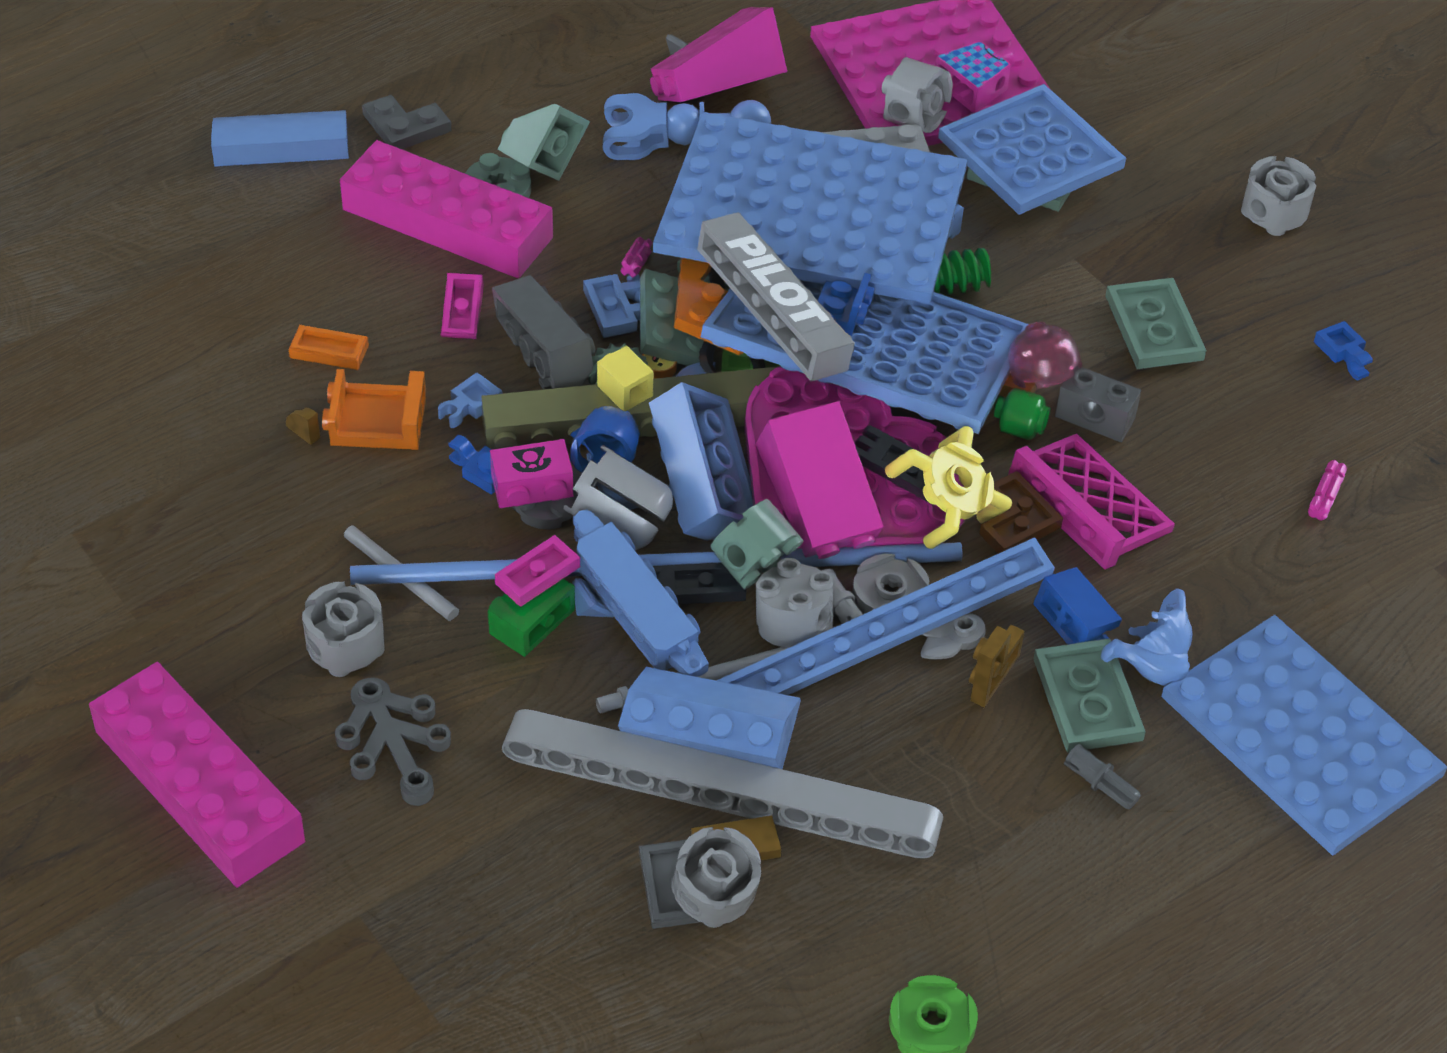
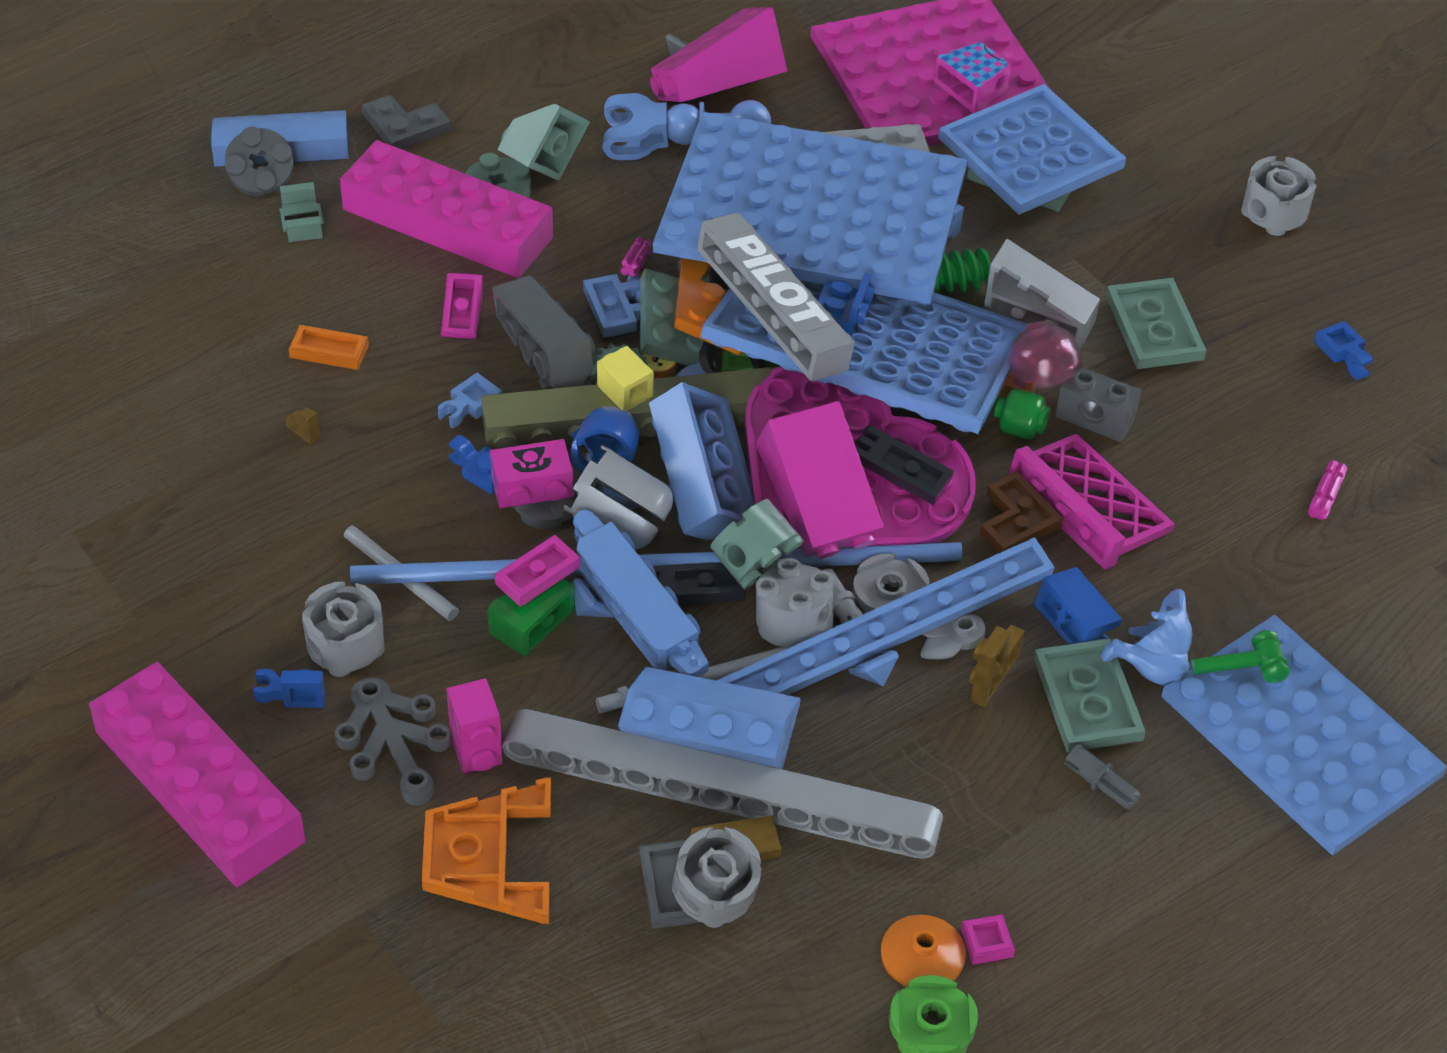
(257, 142): none -> dark grey plate
(295, 688): none -> blue plate
(300, 200): none -> sand green piece
(375, 413): orange panel -> none
(468, 852): none -> orange wing
(474, 726): none -> dark pink brick
(876, 668): none -> medium blue slope
(907, 959): none -> orange dish
(917, 94): light grey brick -> none
(941, 488): light yellow plate -> none
(987, 939): none -> dark pink tile
(1035, 292): none -> light grey wedge
(1266, 654): none -> green piece

